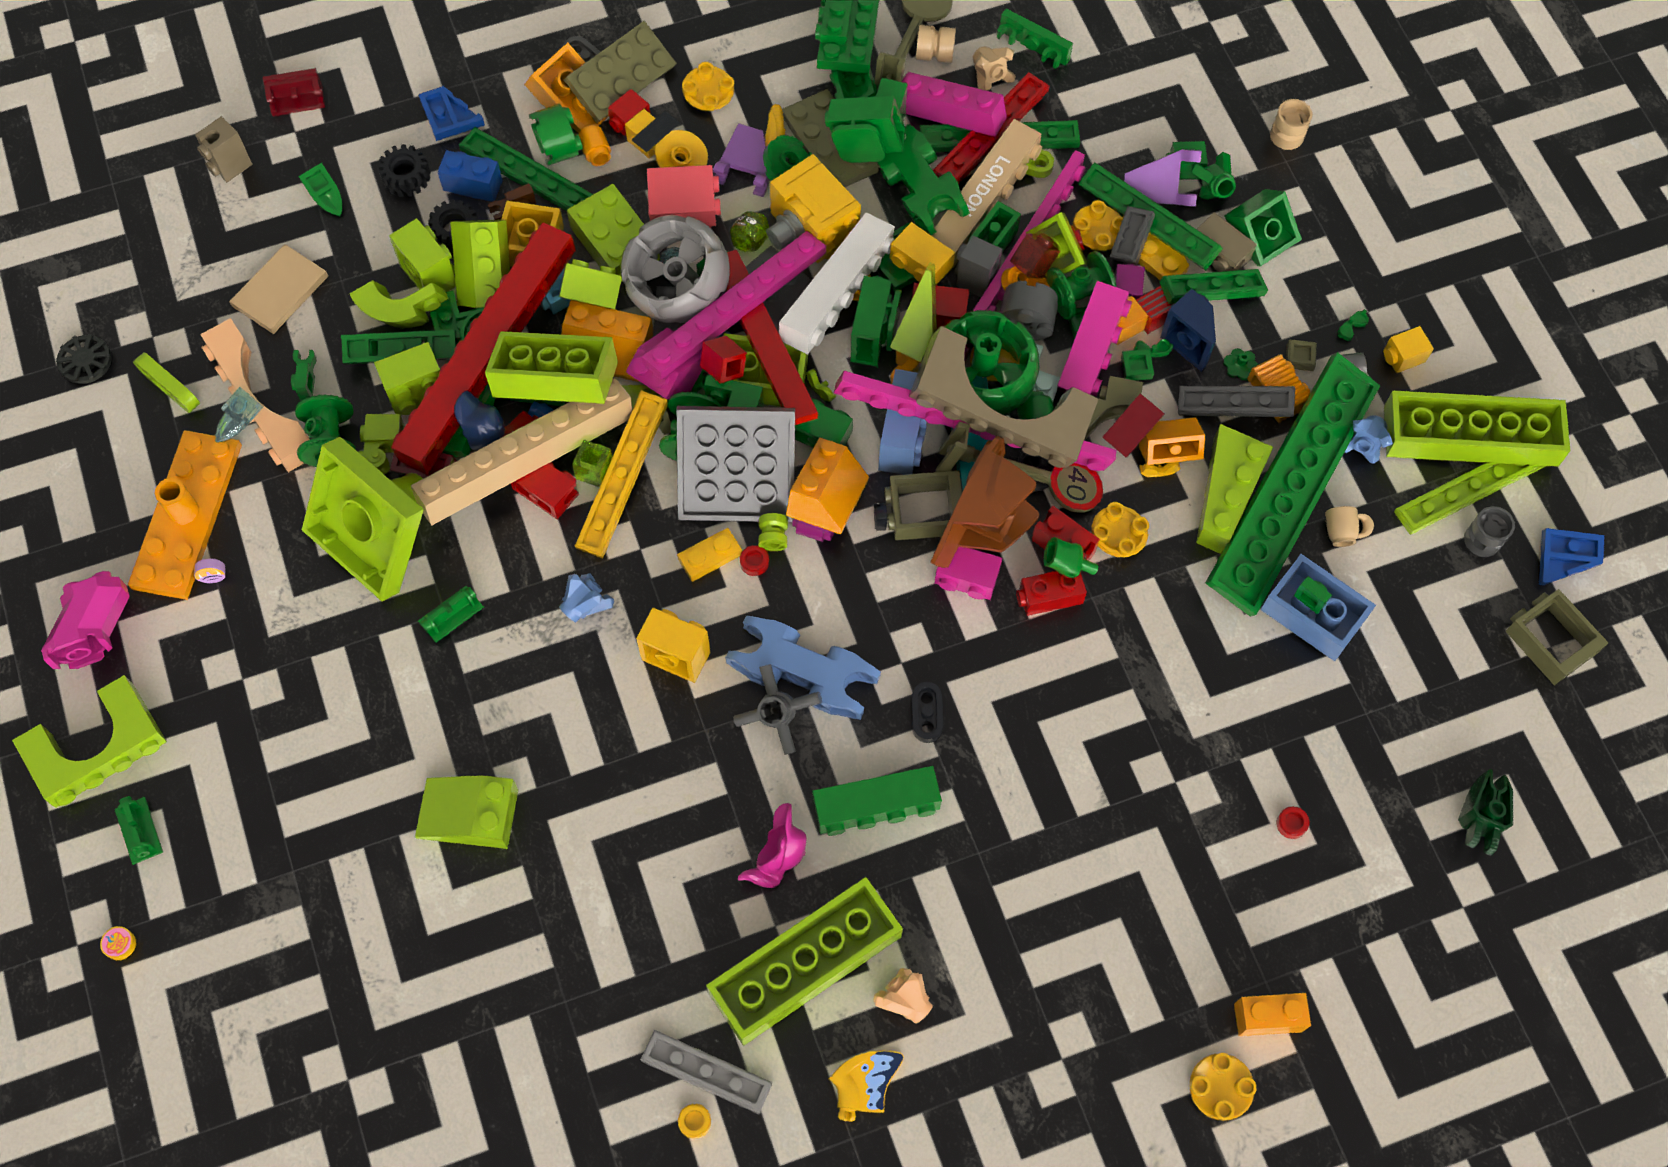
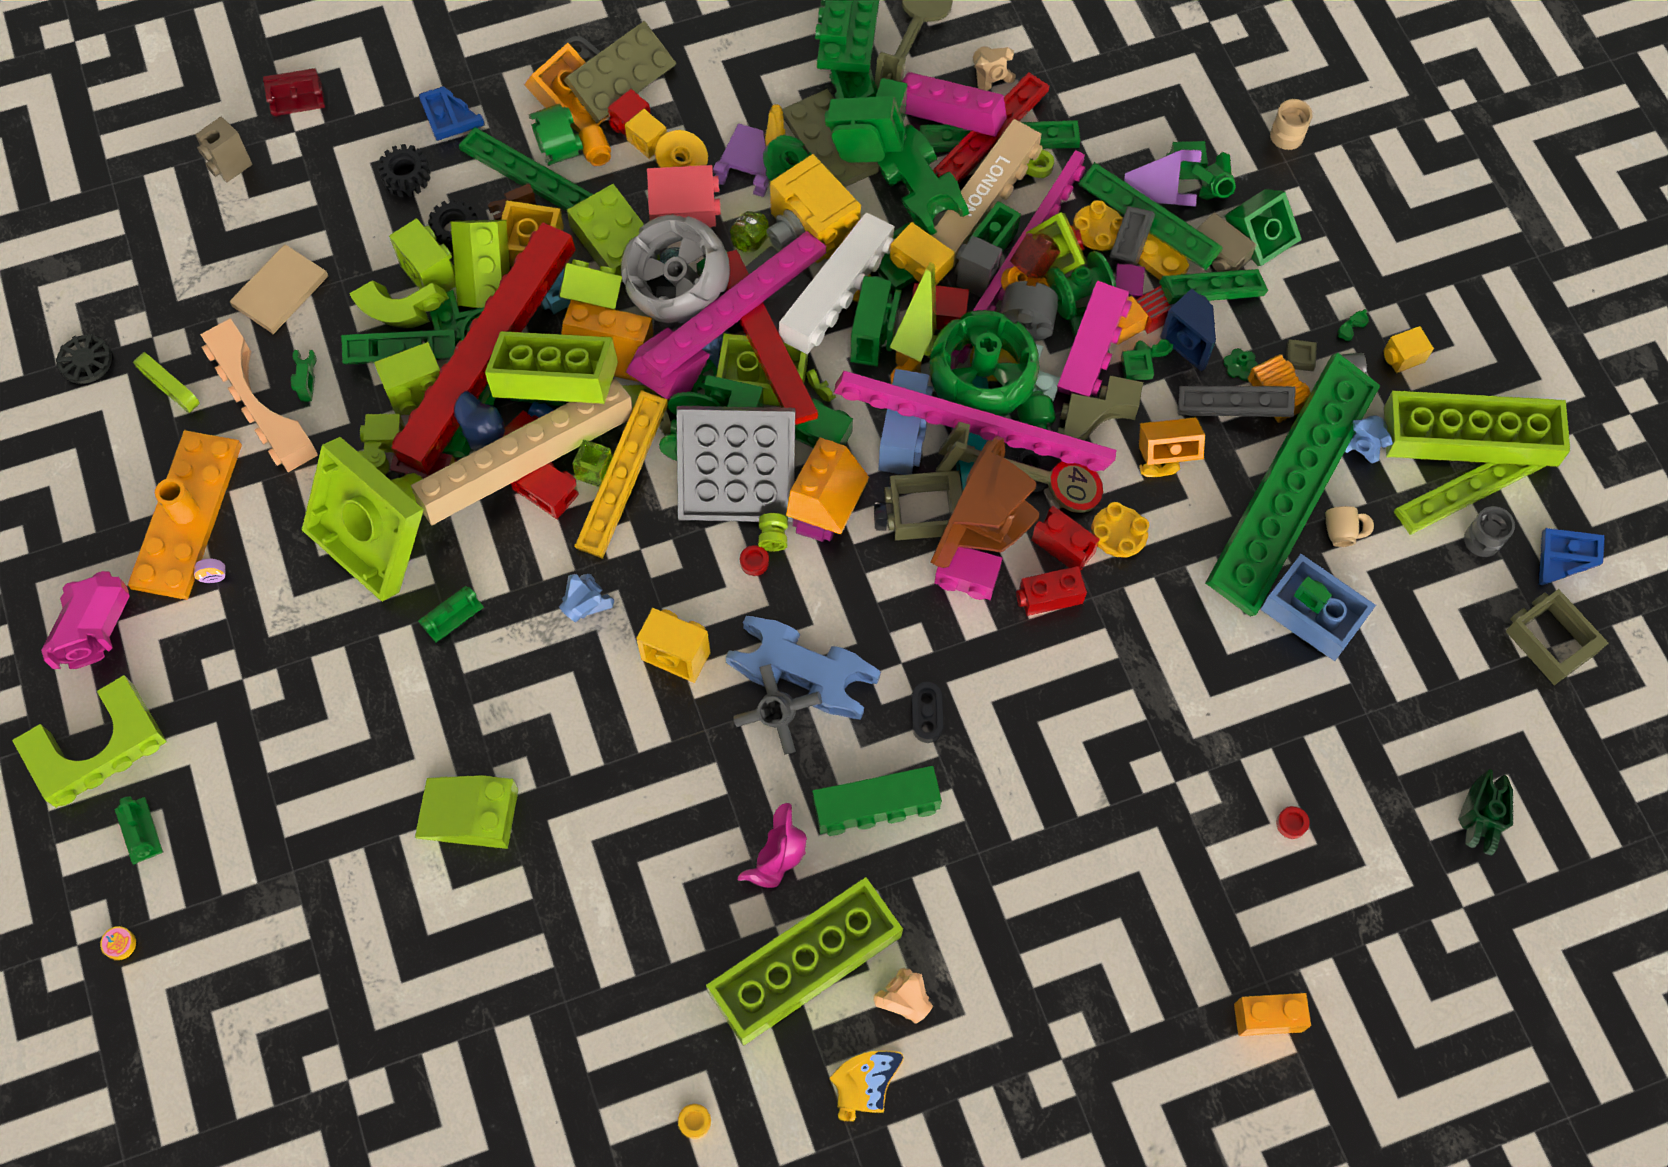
(239, 412): clear light blue plate -> none
(322, 189): green plate -> none
(322, 420): green hose -> none
(470, 175): blue brick -> none
(655, 131): black sticker -> none
(706, 1072): light grey tile -> none
(708, 87): yellow dish -> none
(709, 554): yellow plate -> none
(723, 359): red brick -> none
(935, 43): tan wheel -> none
(946, 387): dark tan arch -> none
(1035, 38): green plate -> none
(1067, 558): green piece -> none
(1133, 425): dark red hinge -> none
(1222, 1087): yellow dish -> none
(1230, 483): lime wedge -> none

